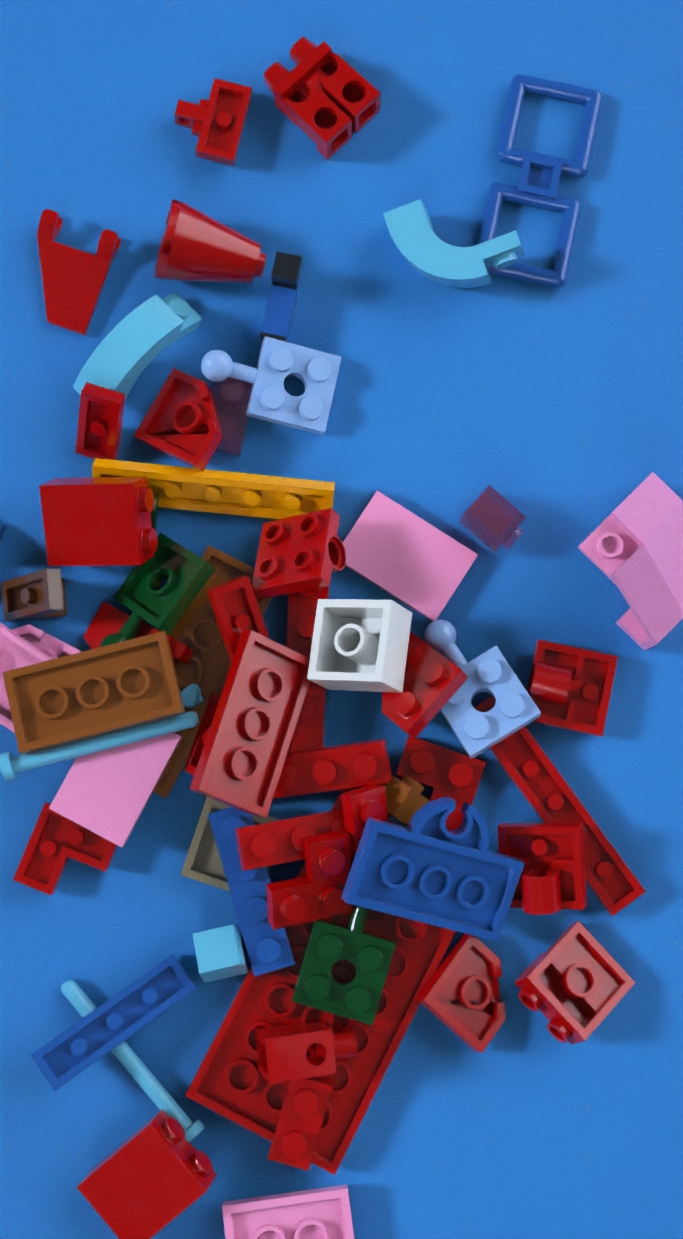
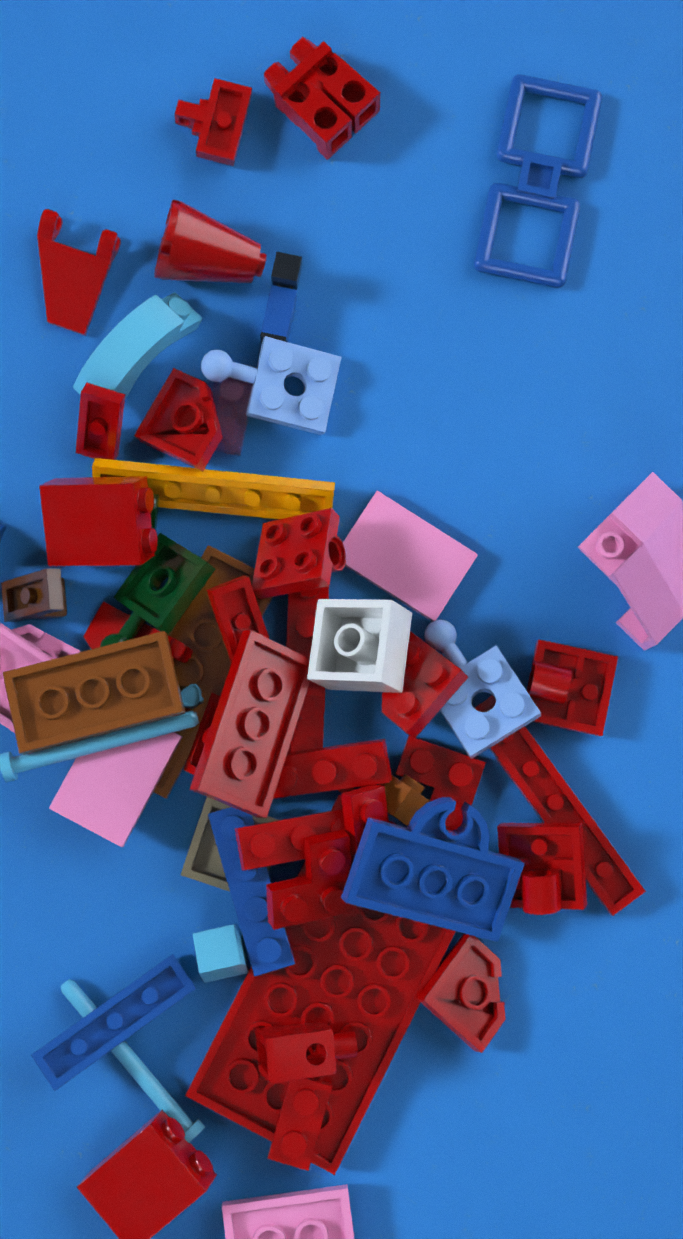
(51, 846): red plate -> none
(334, 942): dark green plate -> none
(443, 262): medium azure arch -> none
(493, 520): clear pink brick -> none
(573, 985): plate -> none

